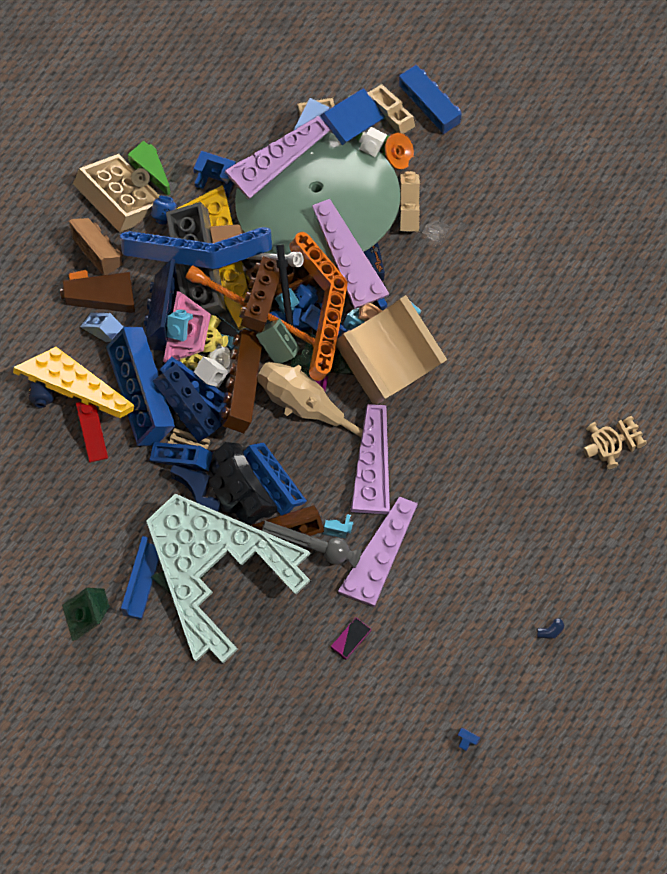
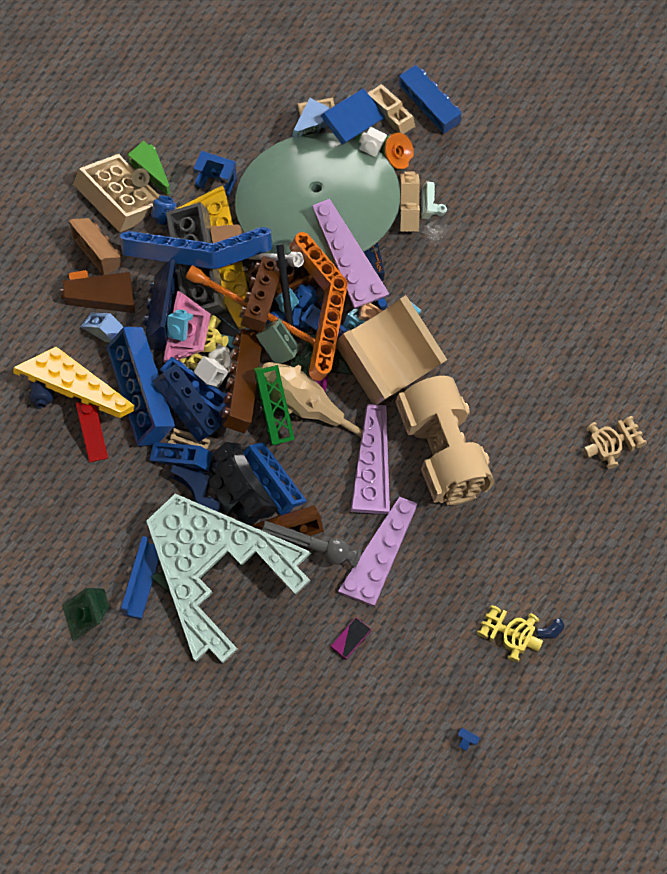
(264, 165): lavender wing -> none
(266, 402): none -> green fence
(337, 529): medium azure bracket -> none
(428, 206): none -> light aqua piece
(435, 412): none -> tan cylinder
(529, 640): none -> light yellow piece

